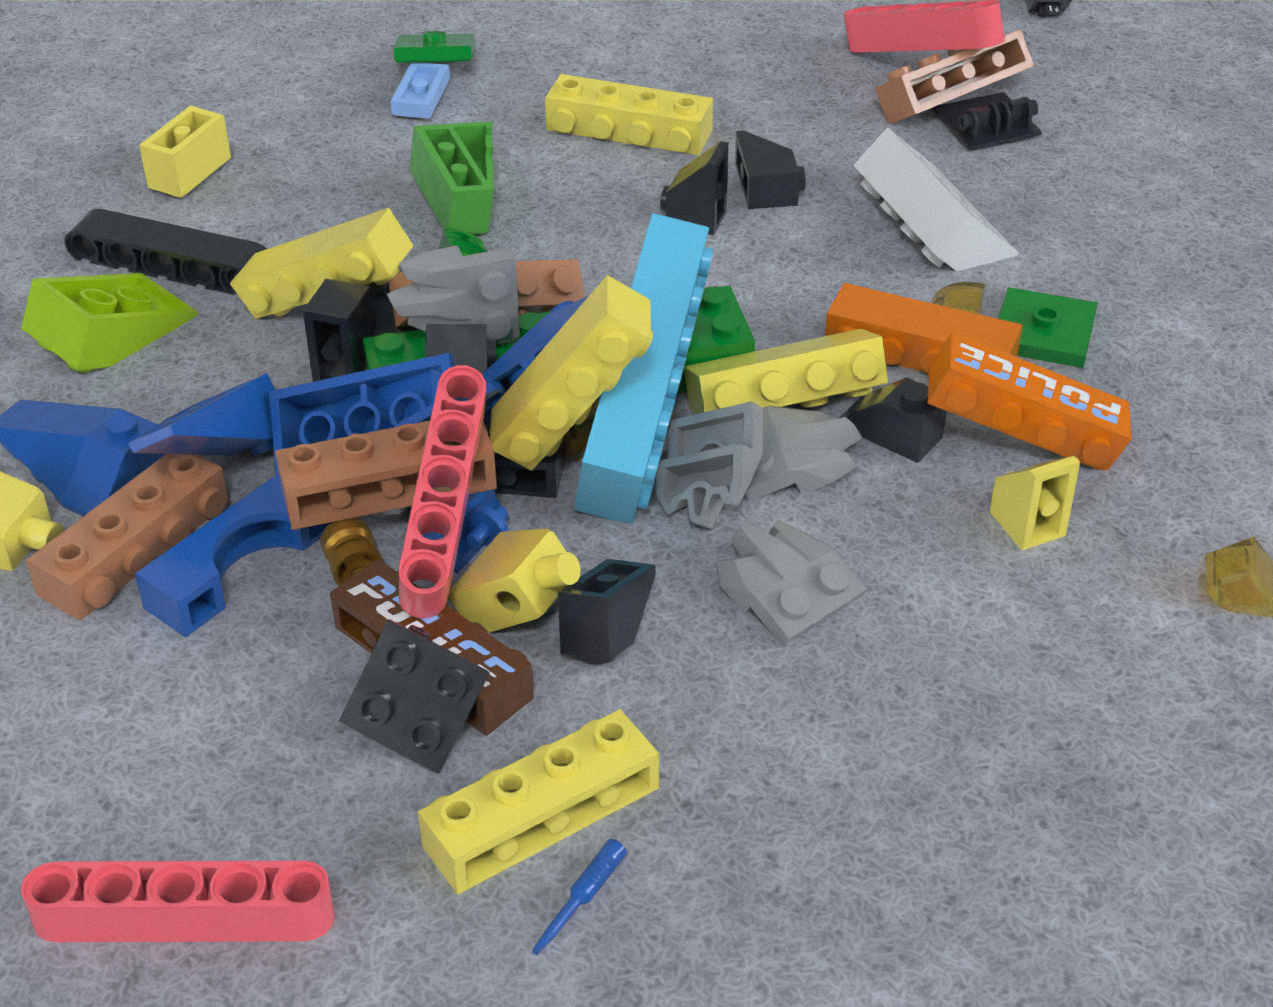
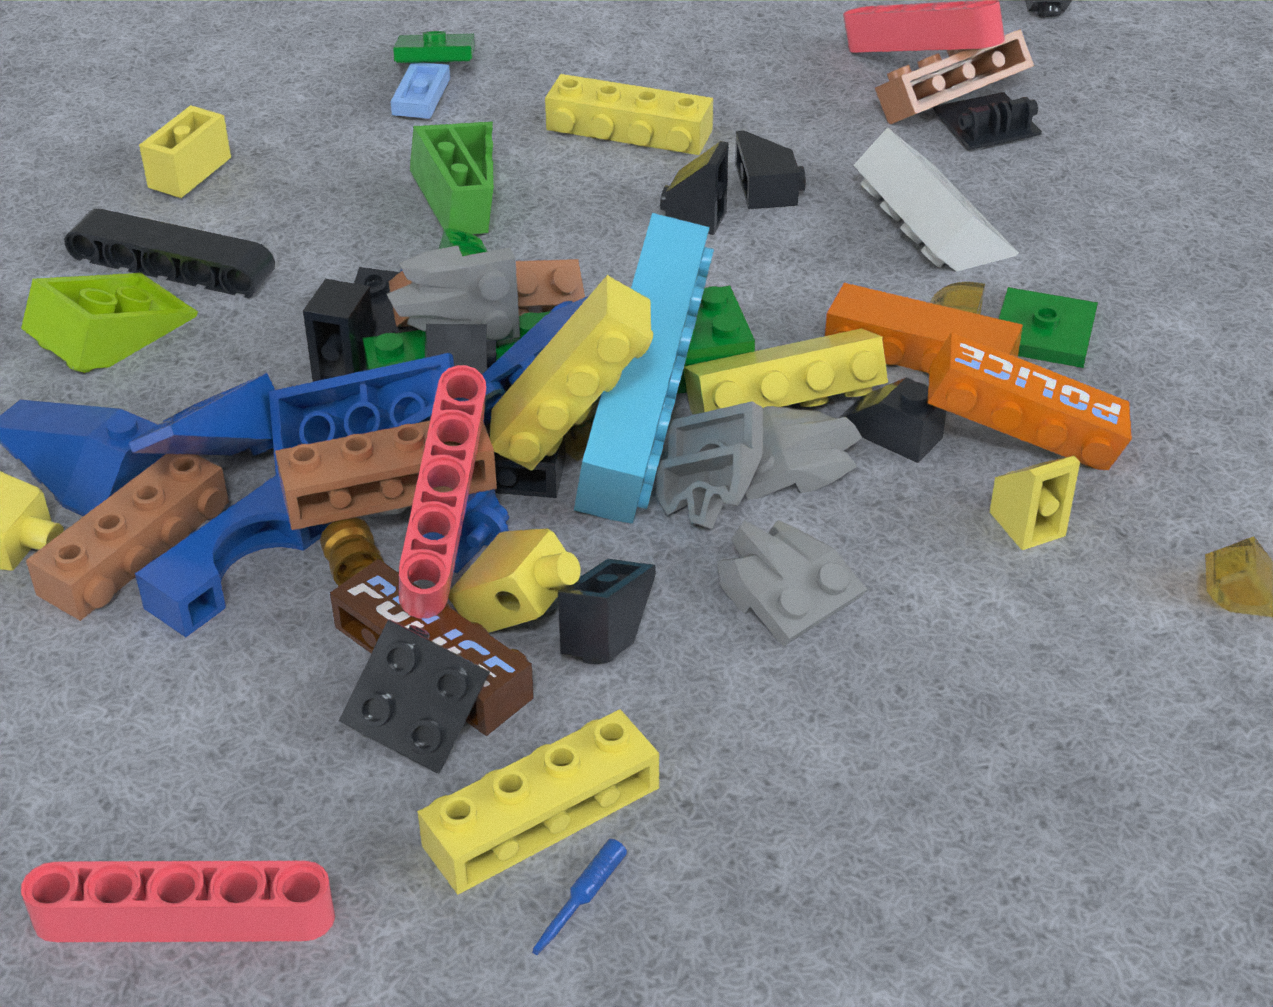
(349, 252): light yellow brick -> none

